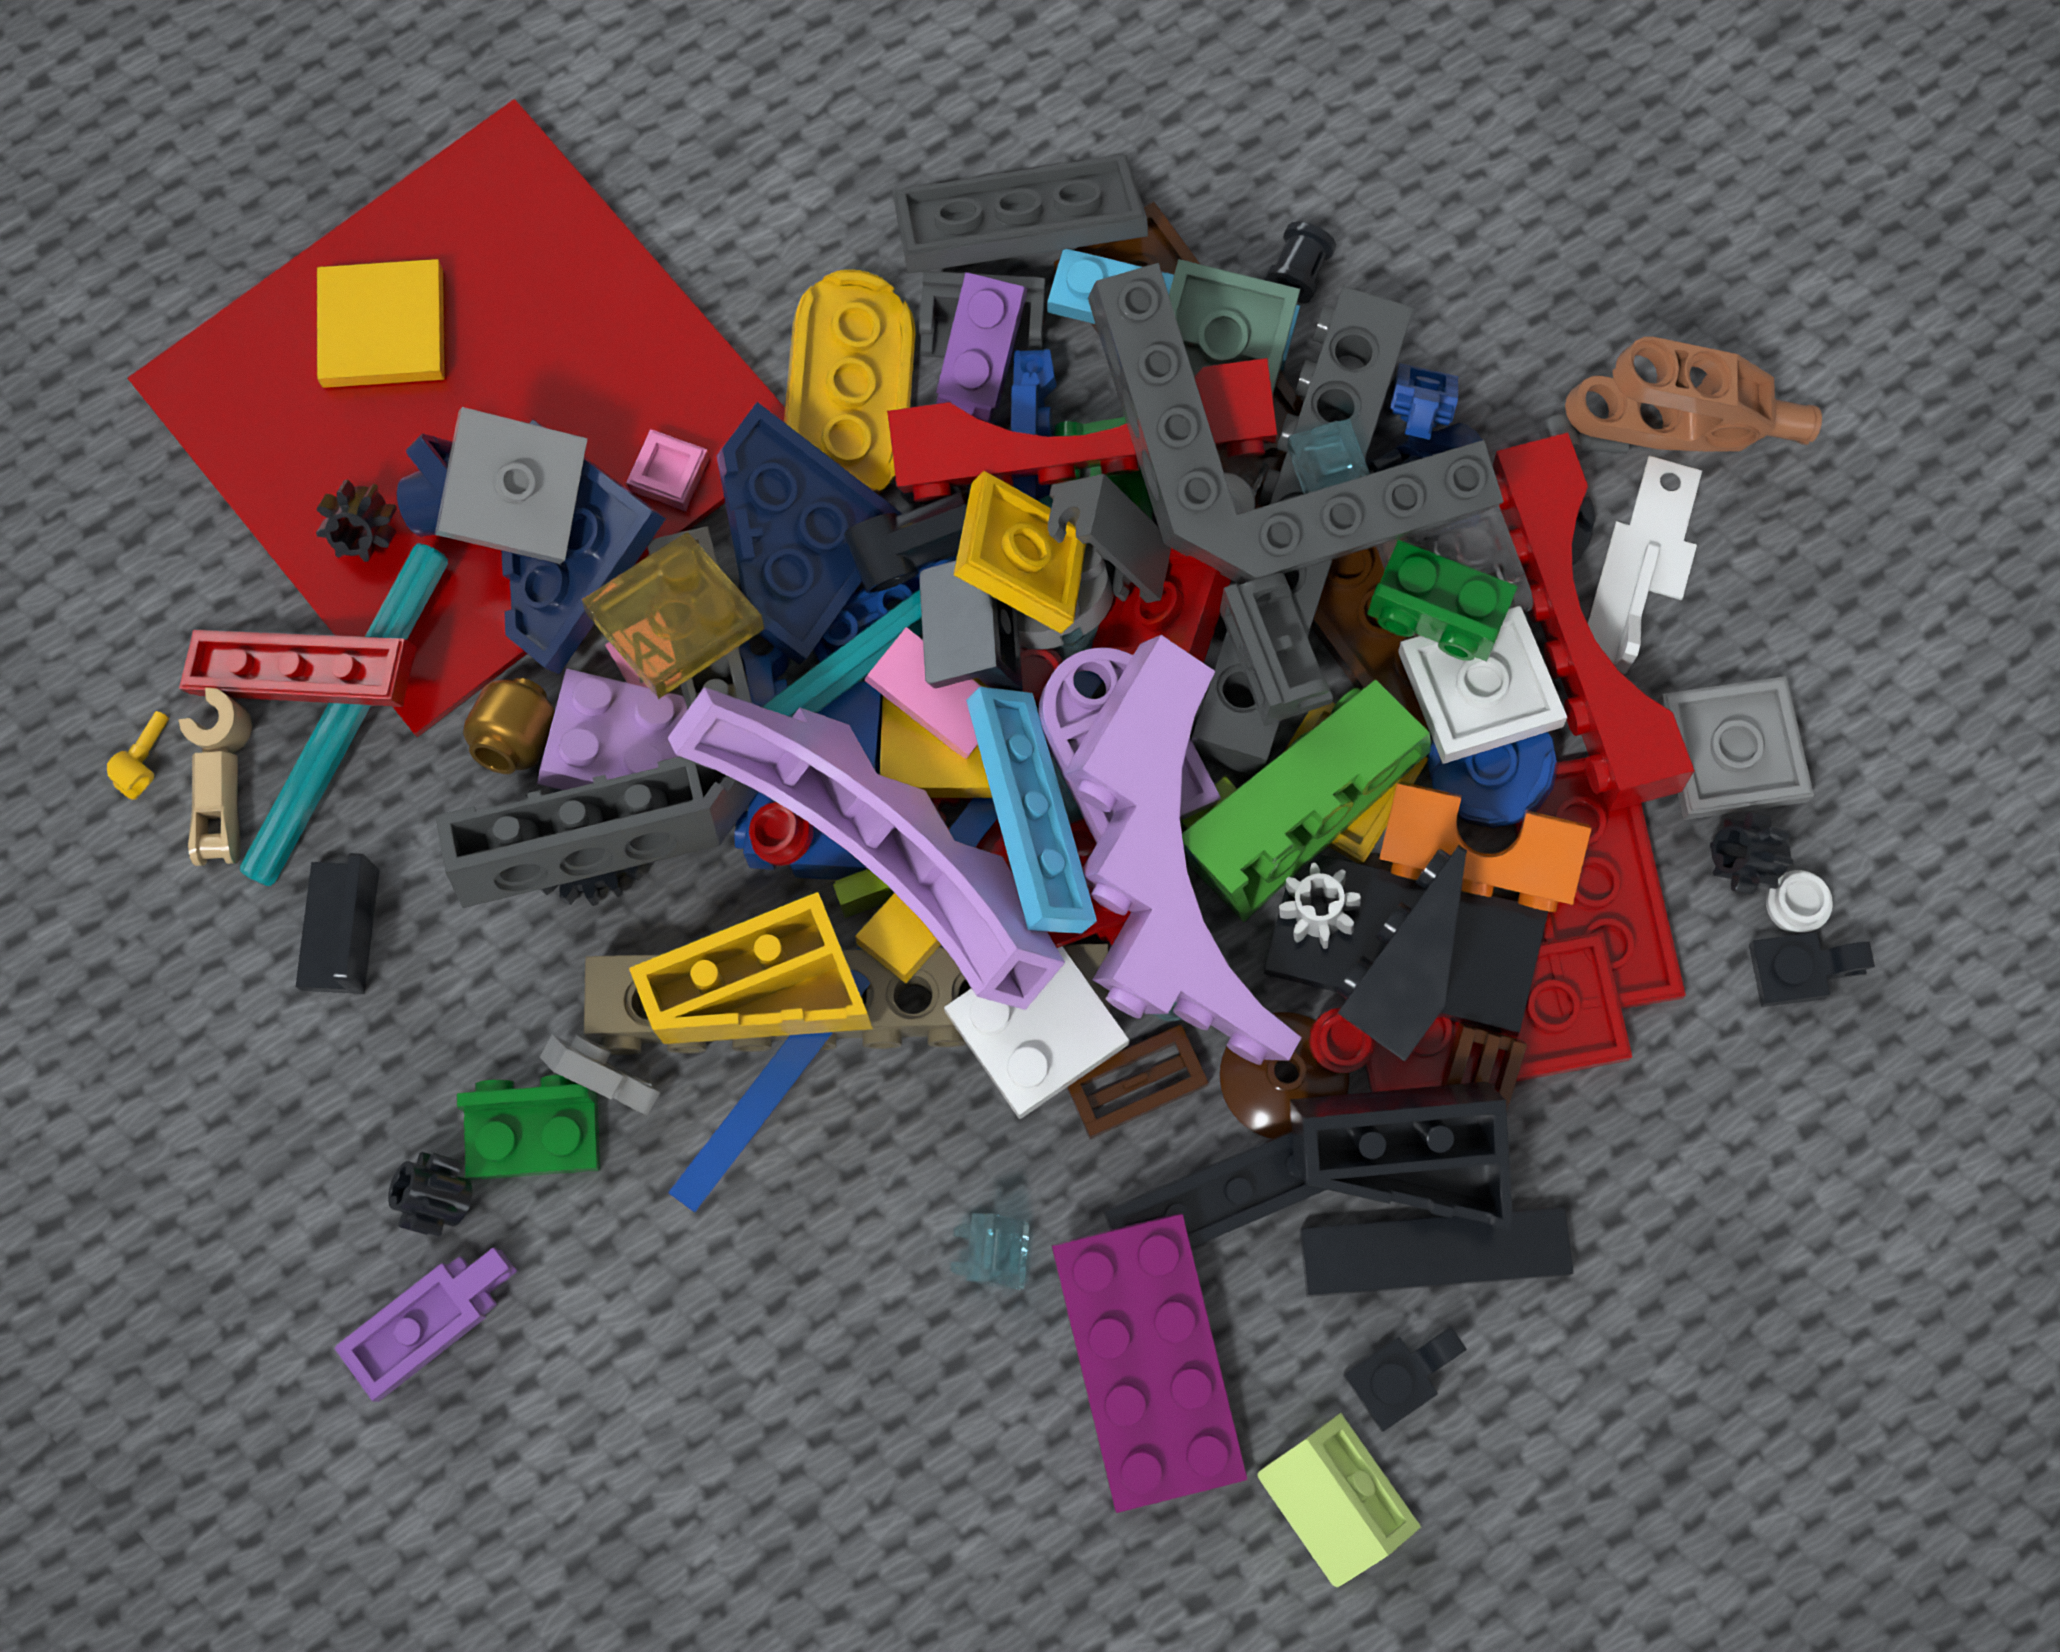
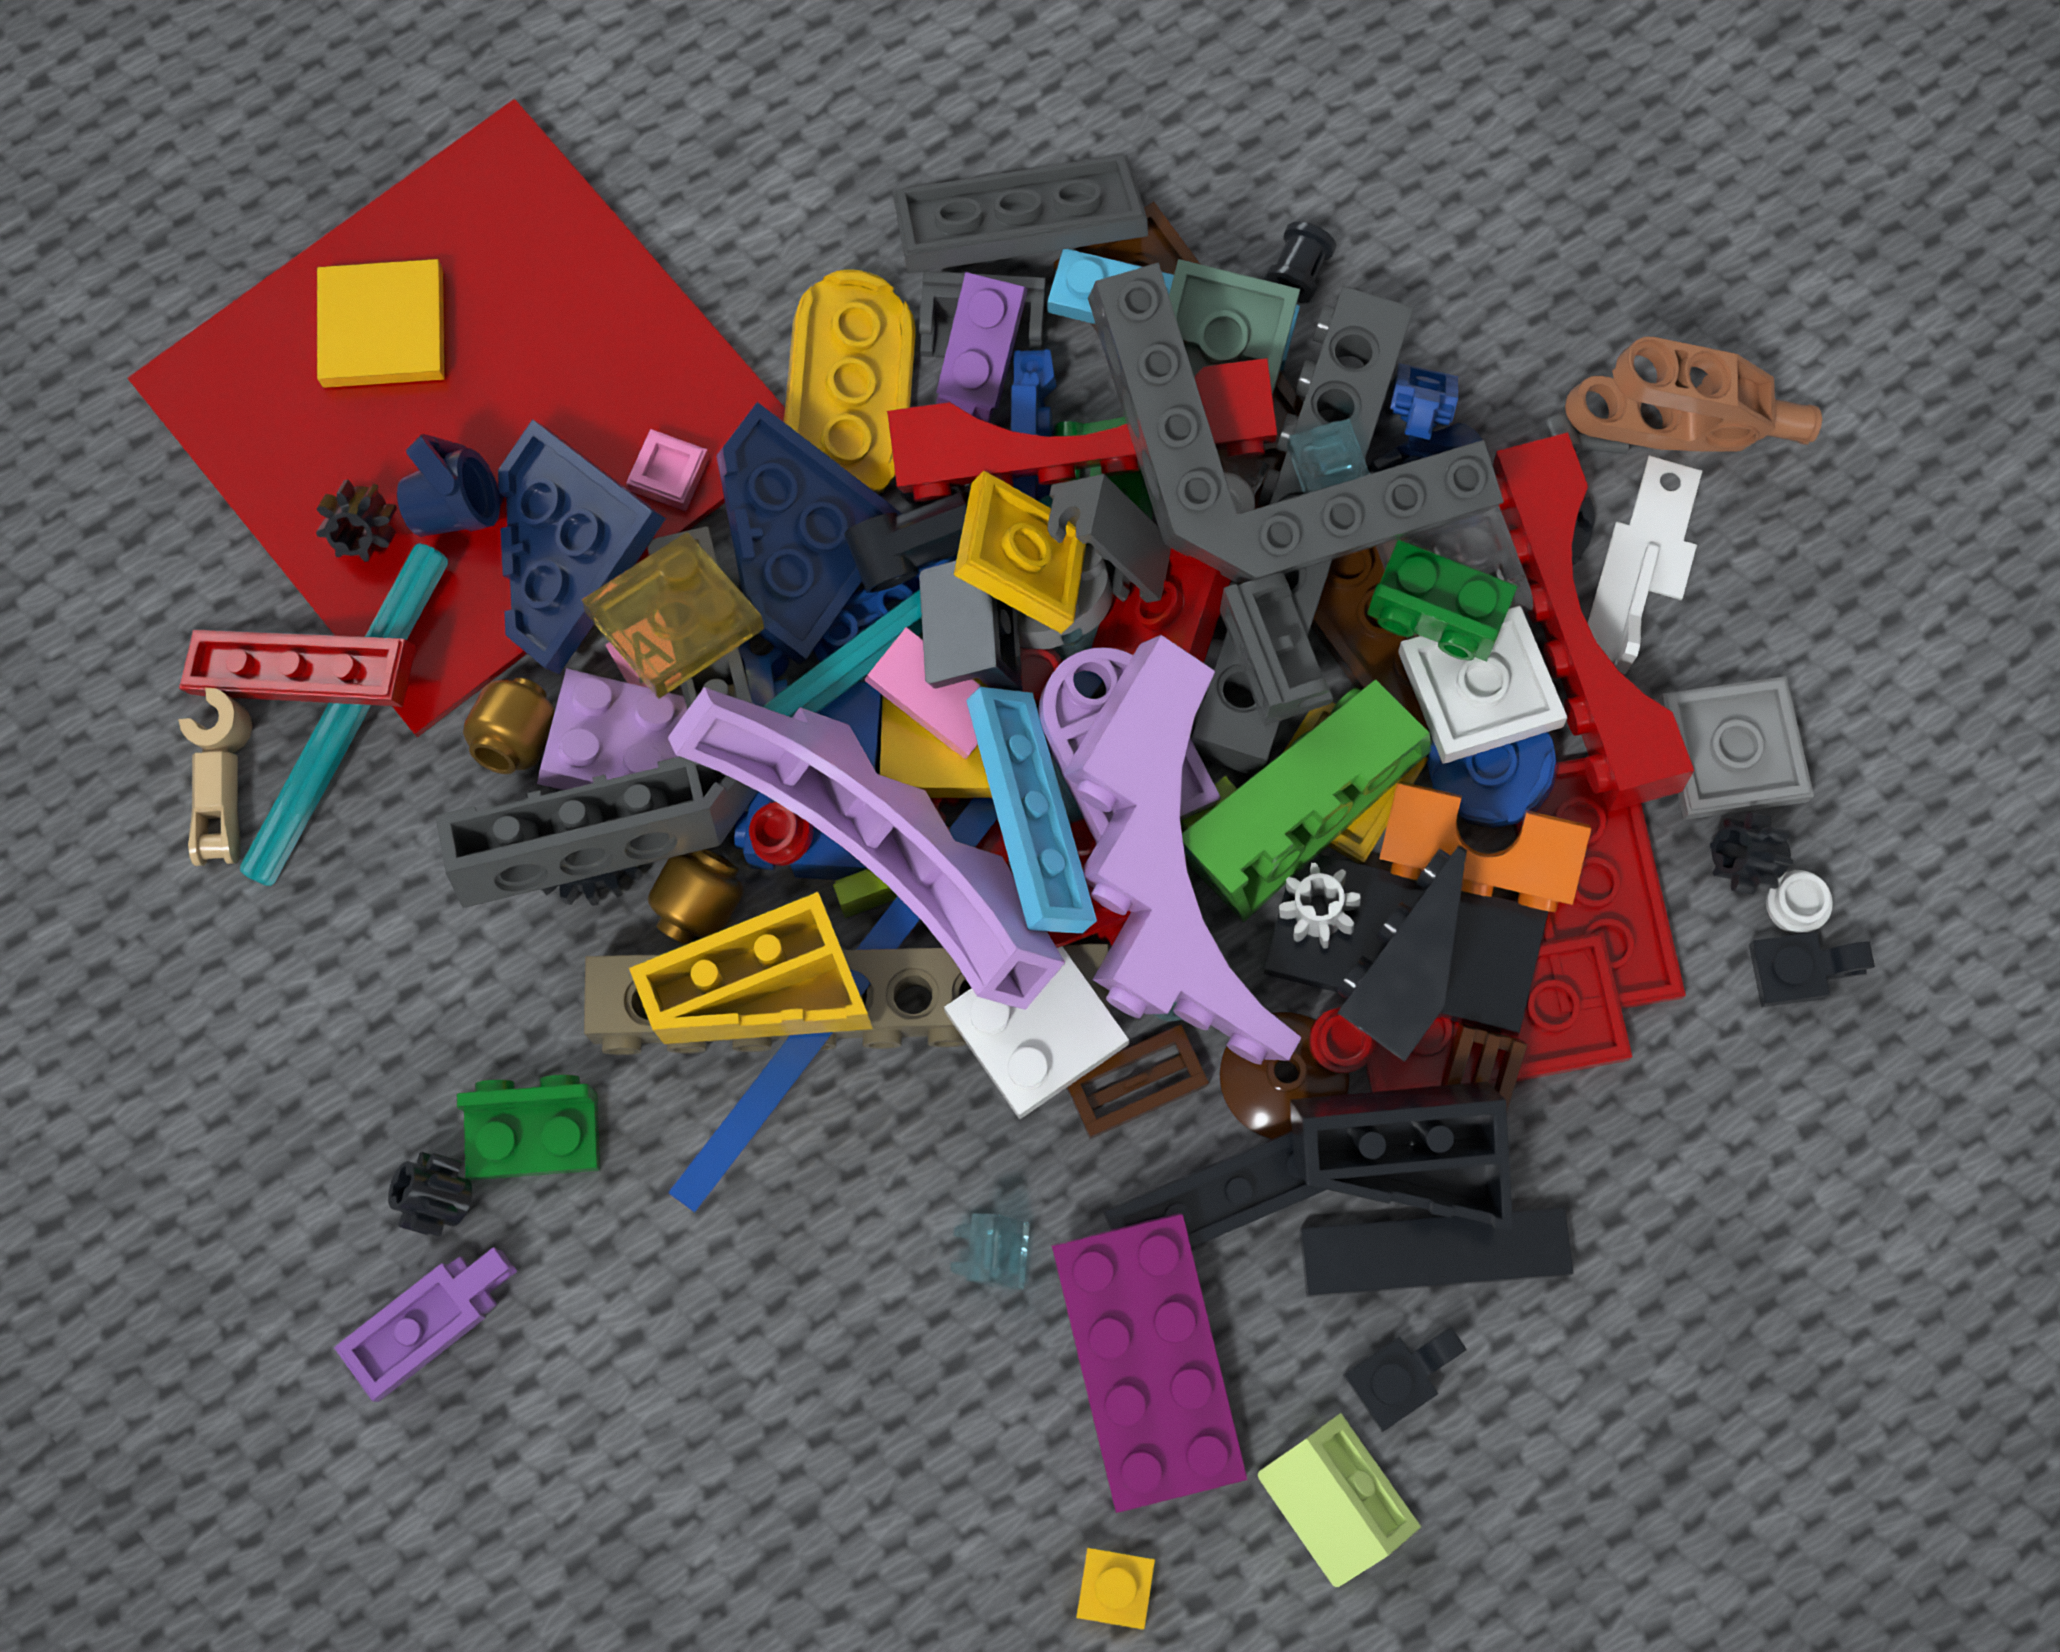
(126, 767): yellow hand -> none
(338, 926): black panel -> none
(511, 486): light grey plate -> none
(587, 1065): light grey plate -> none
(695, 895): none -> pearl gold head
(897, 939): yellow tile -> none
(1115, 1588): none -> yellow plate

